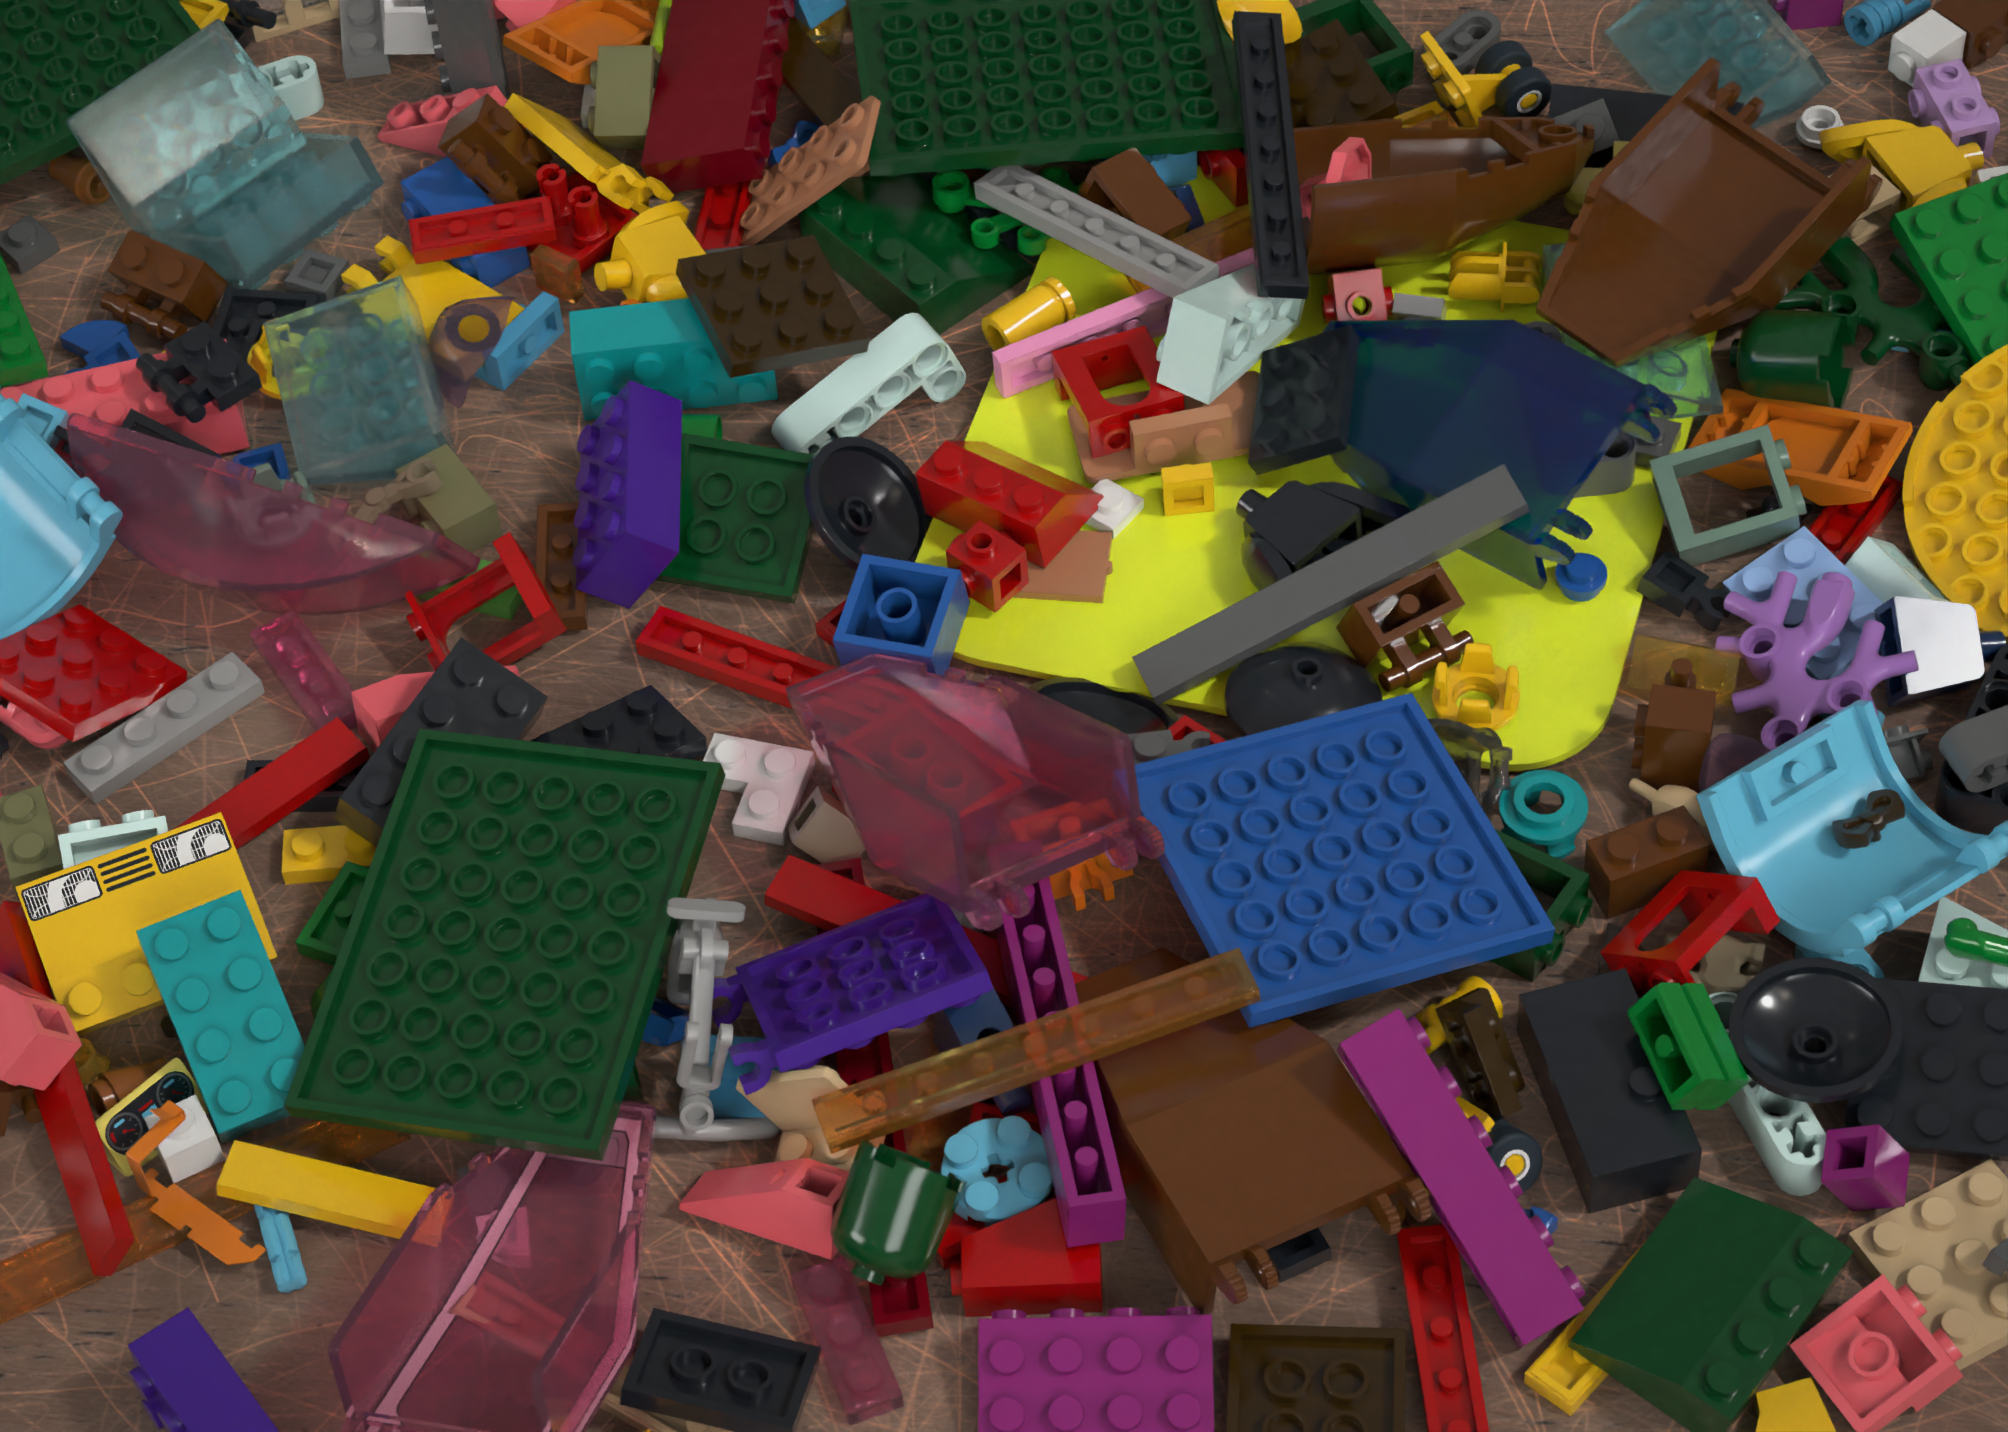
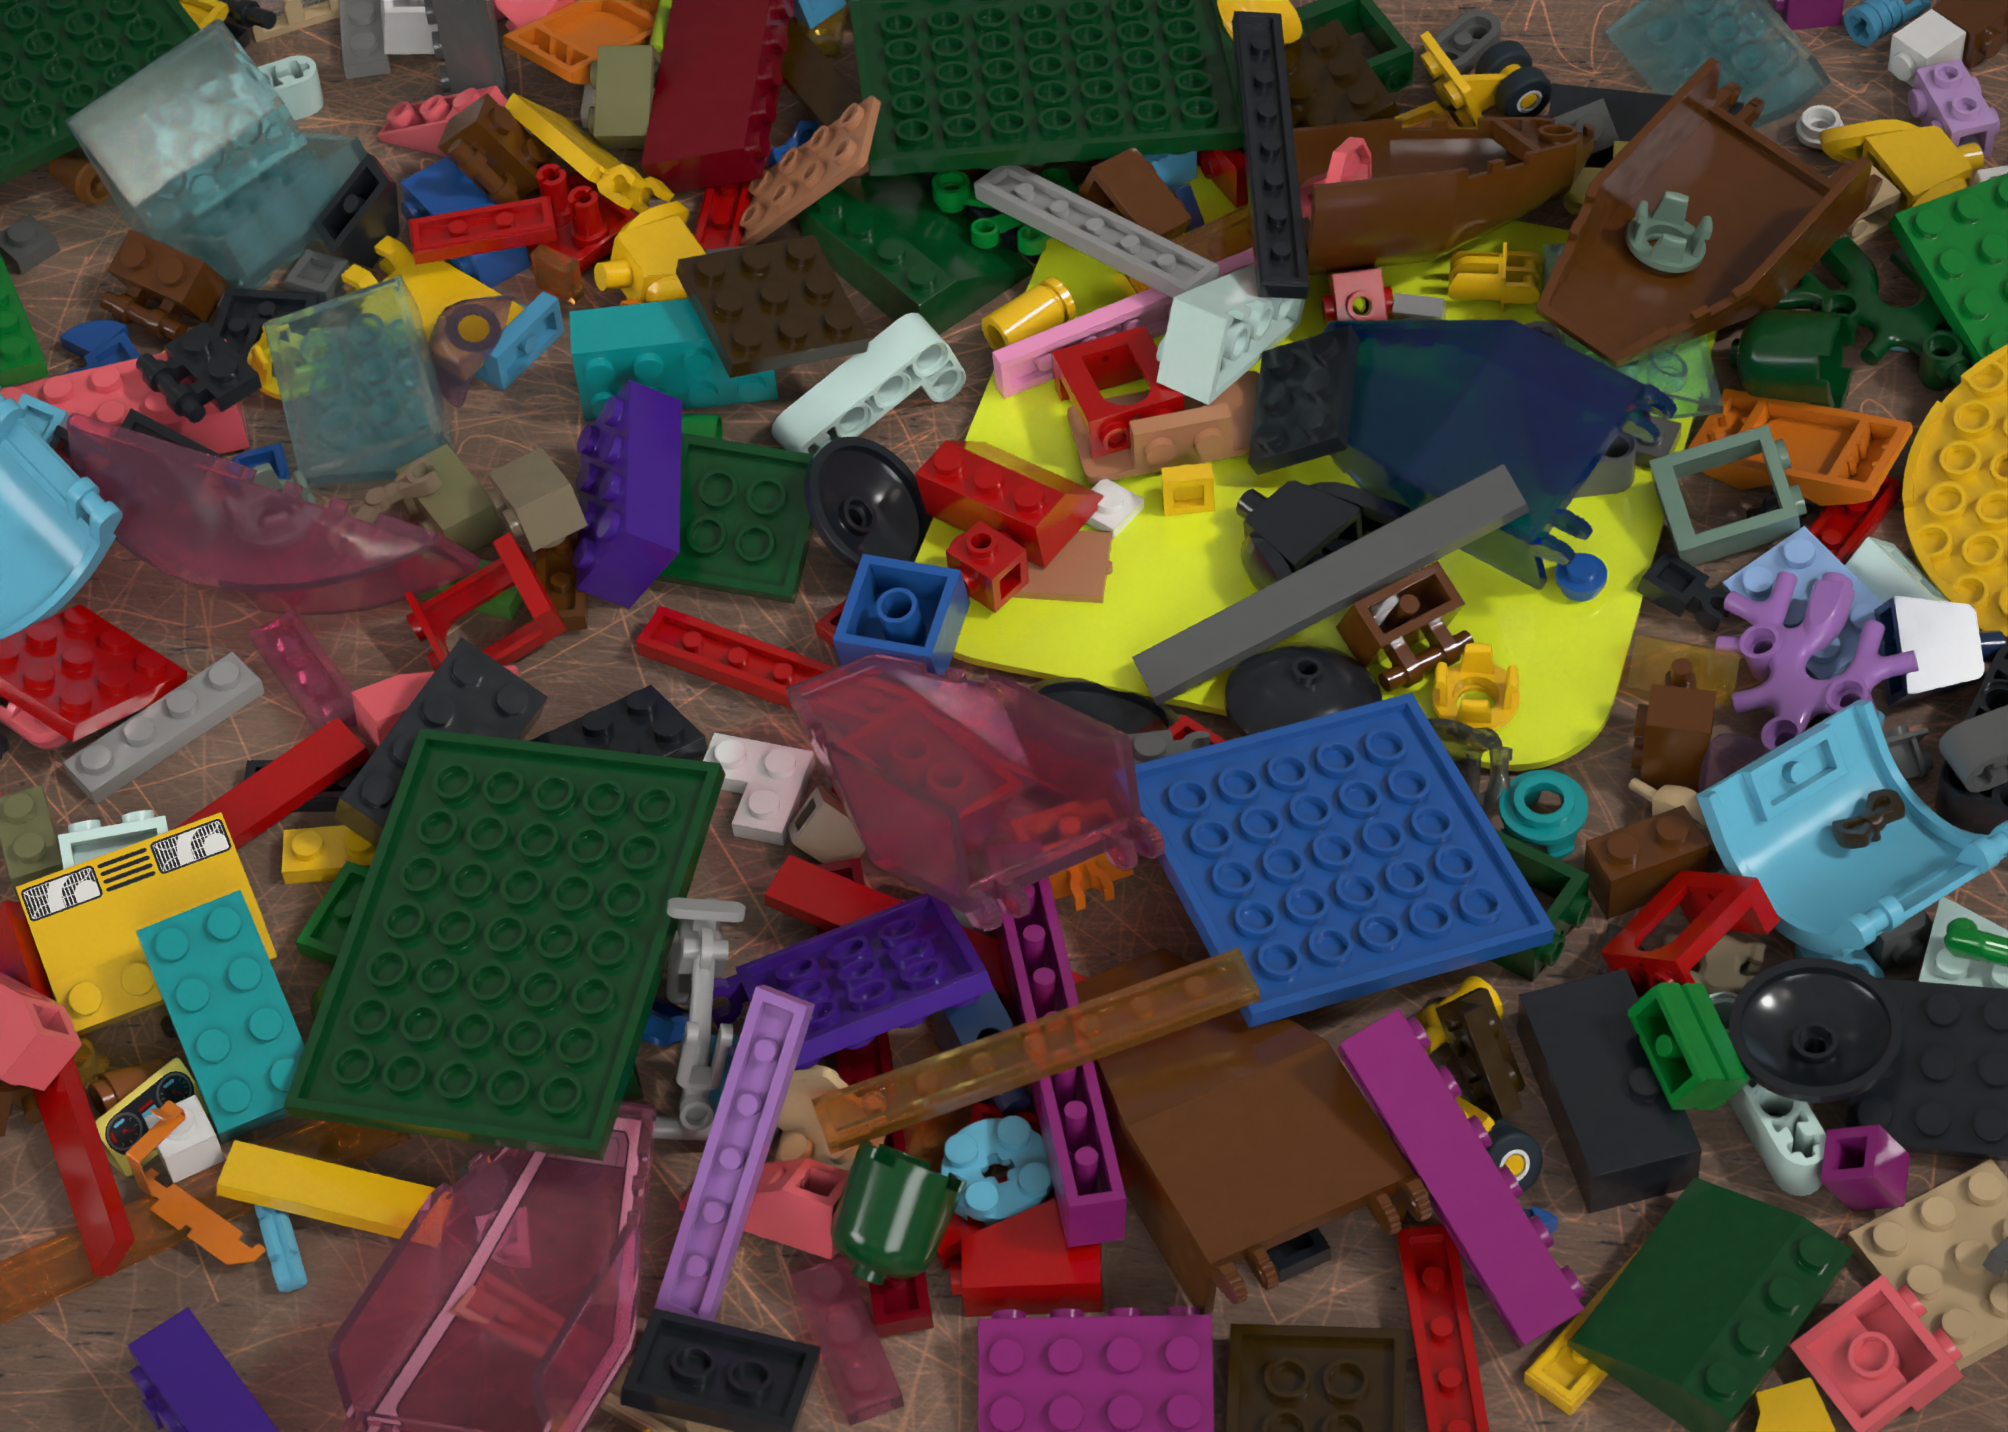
(361, 214): none -> black slope
(535, 500): none -> dark tan brick
(735, 1153): none -> medium lavender plate
(1679, 243): none -> sand green piece
(1903, 944): none -> dark grey plate

